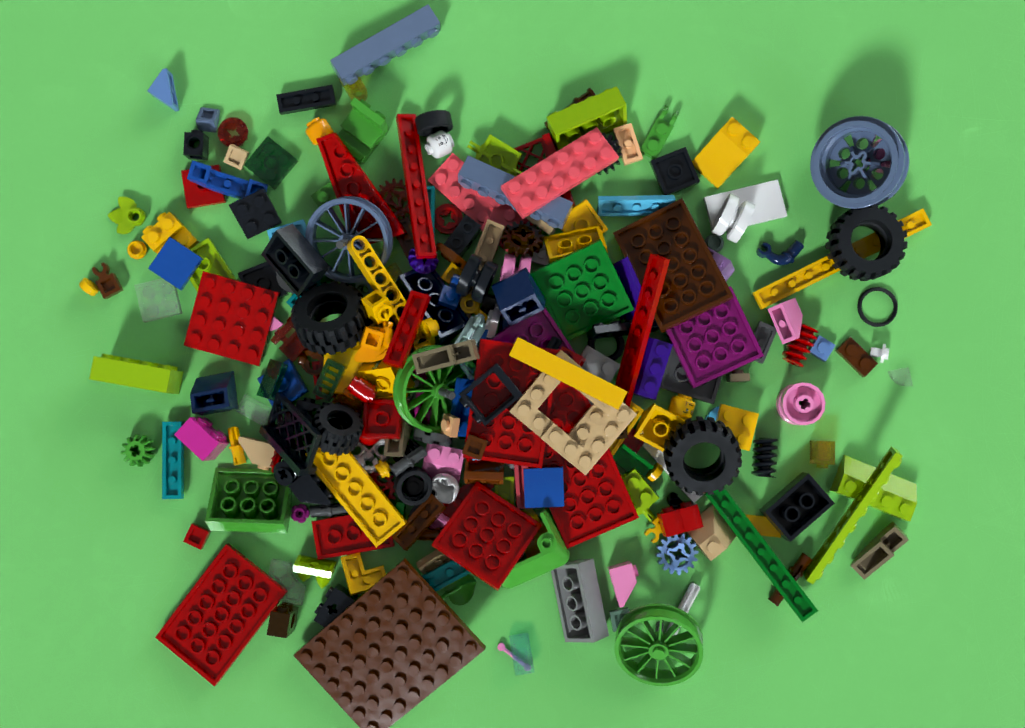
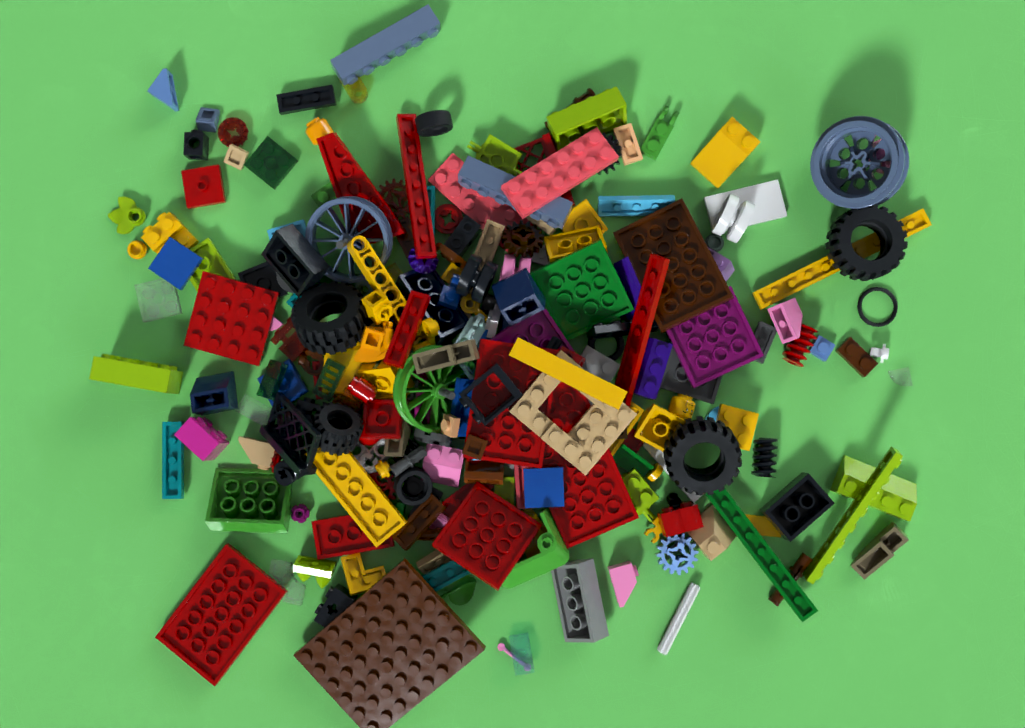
(89, 286): yellow tile -> none
(108, 283): reddish brown plate -> none
(133, 455): bright green gear -> none
(197, 536): red plate -> none
(221, 182): blue slope -> none
(236, 448): yellow axle -> none
(255, 213): black plate -> none
(282, 620): dark brown brick -> none
(312, 490): black slope -> none
(327, 510): dark grey pin -> none
(363, 130): bright green piece -> none
(439, 144): white head -> none
(445, 487): white hair -> none
(616, 616): sand green plate -> none
(659, 645): bright green wheel -> none
(674, 171): black plate -> none
(738, 376): dark tan plate -> none
(785, 257): dark blue piece -> none
(811, 405): bright pink wheel -> none
(822, 453): clear yellow brick -> none

